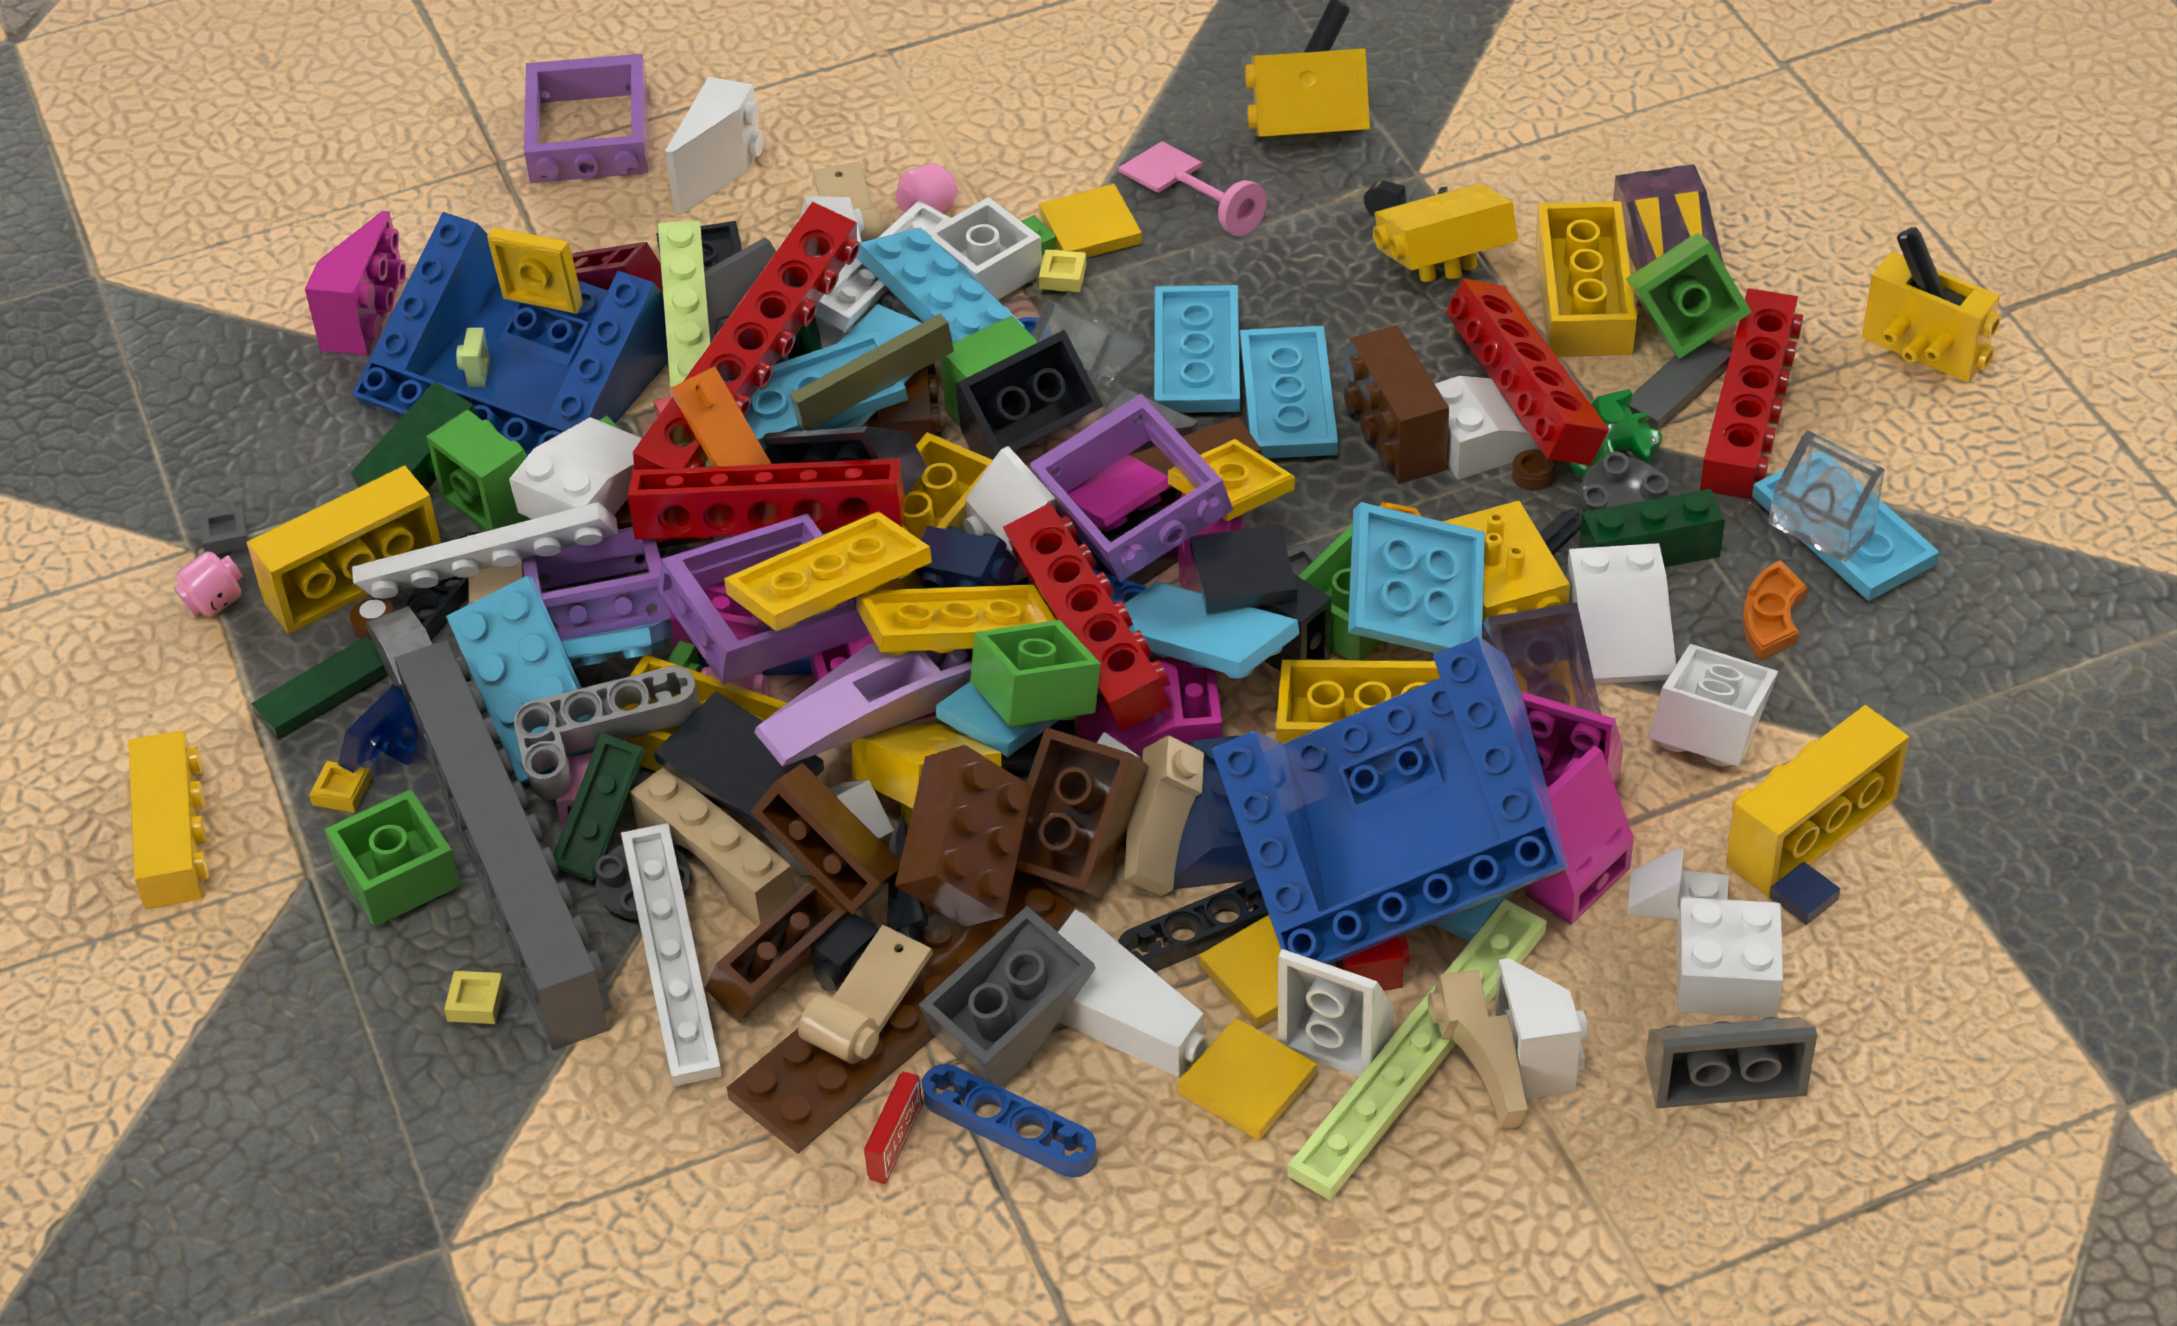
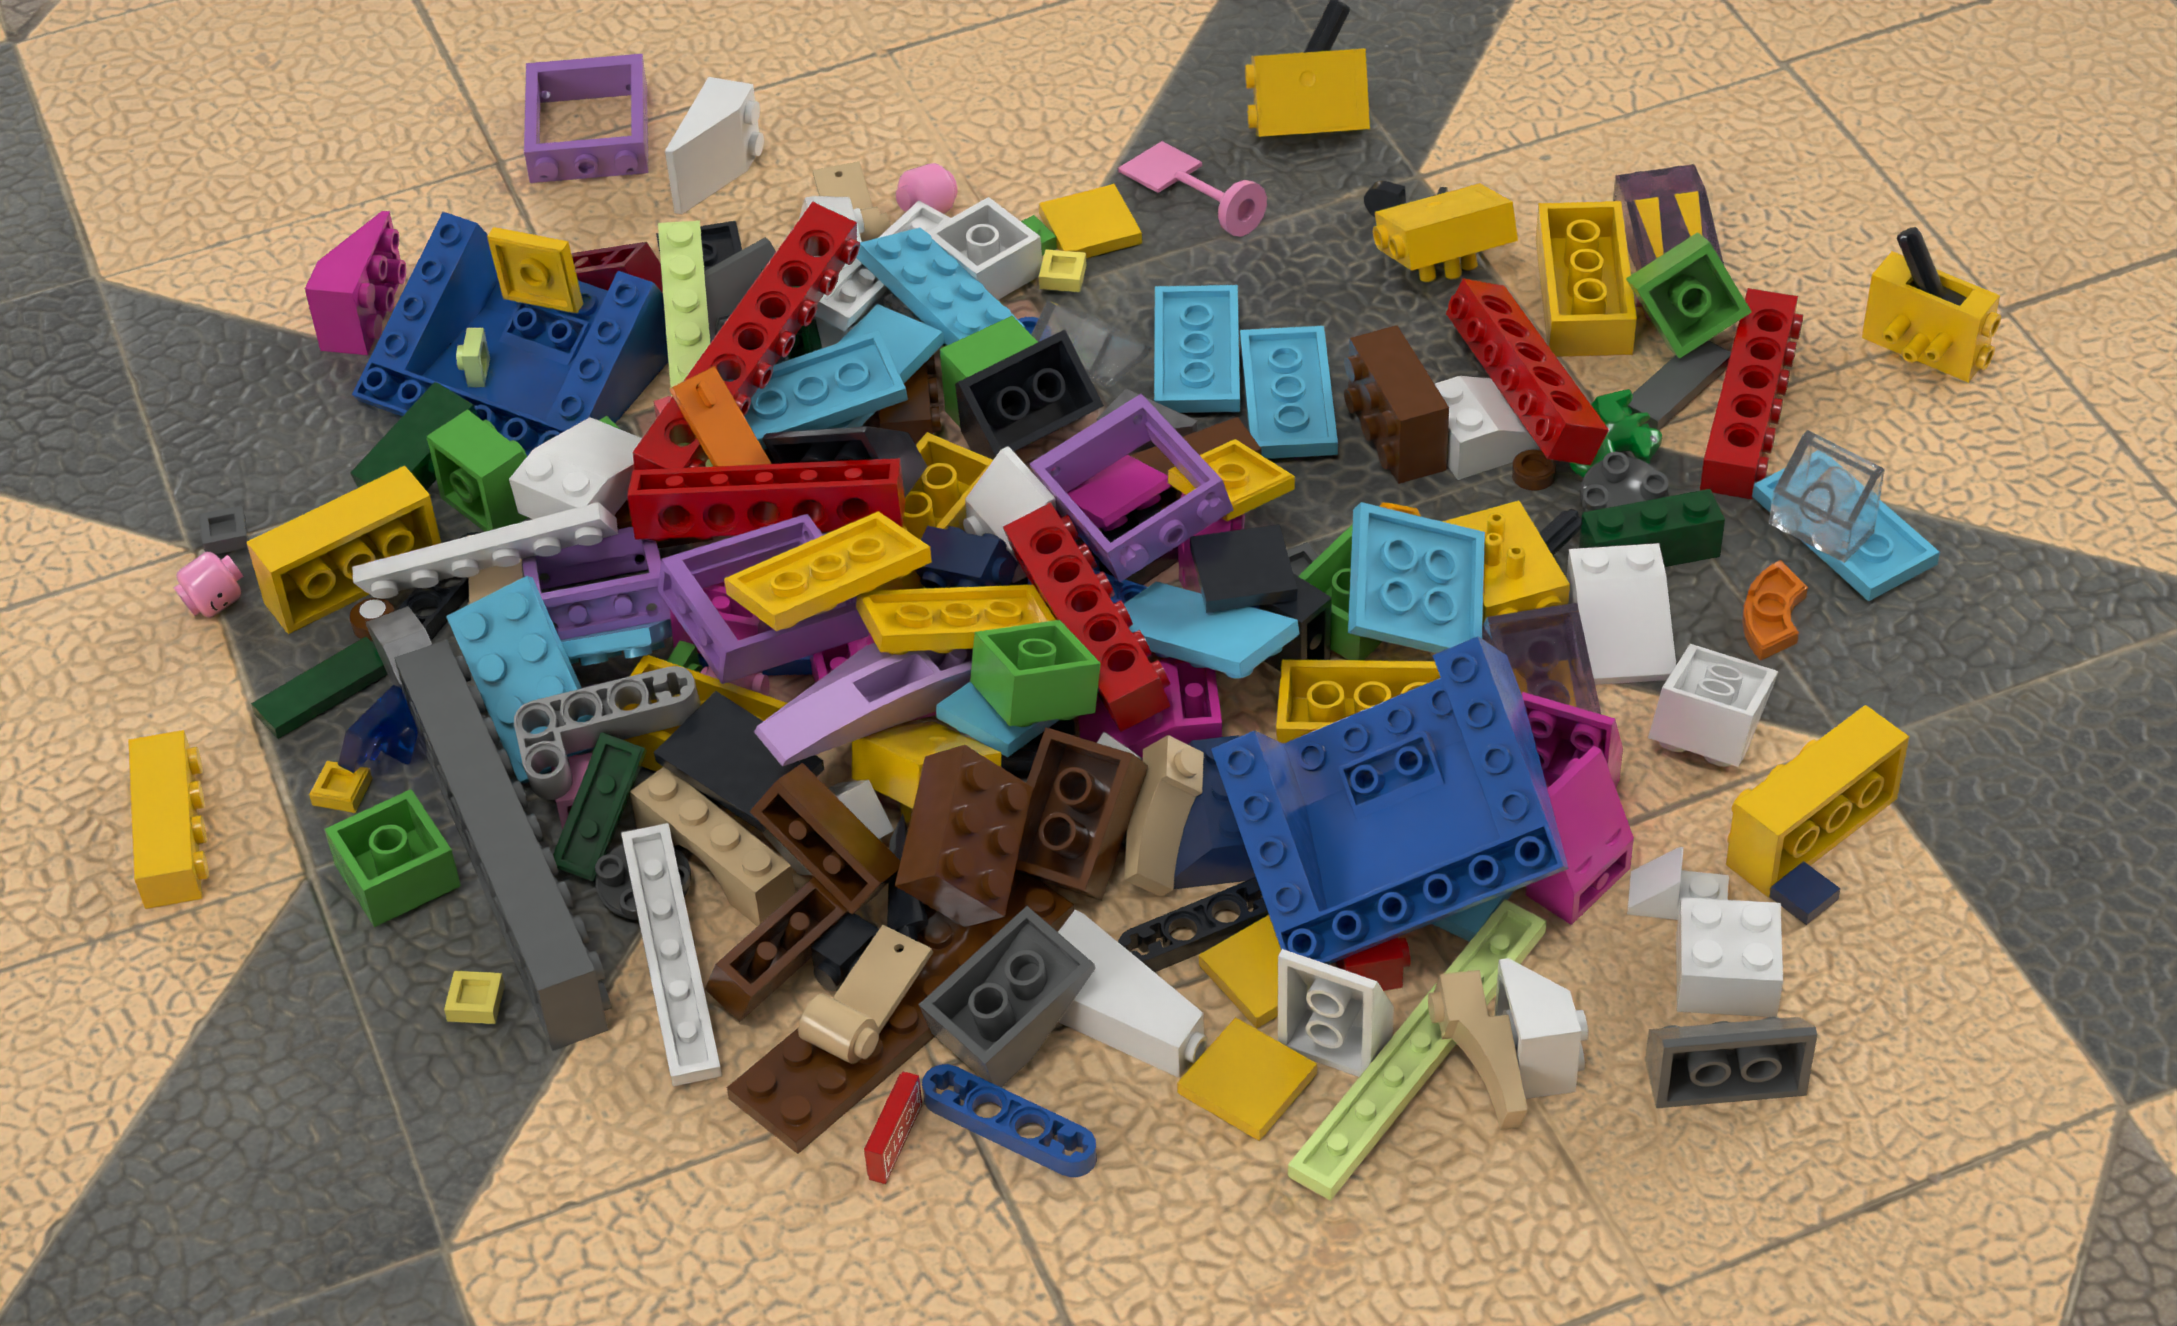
(872, 372): olive tile -> none

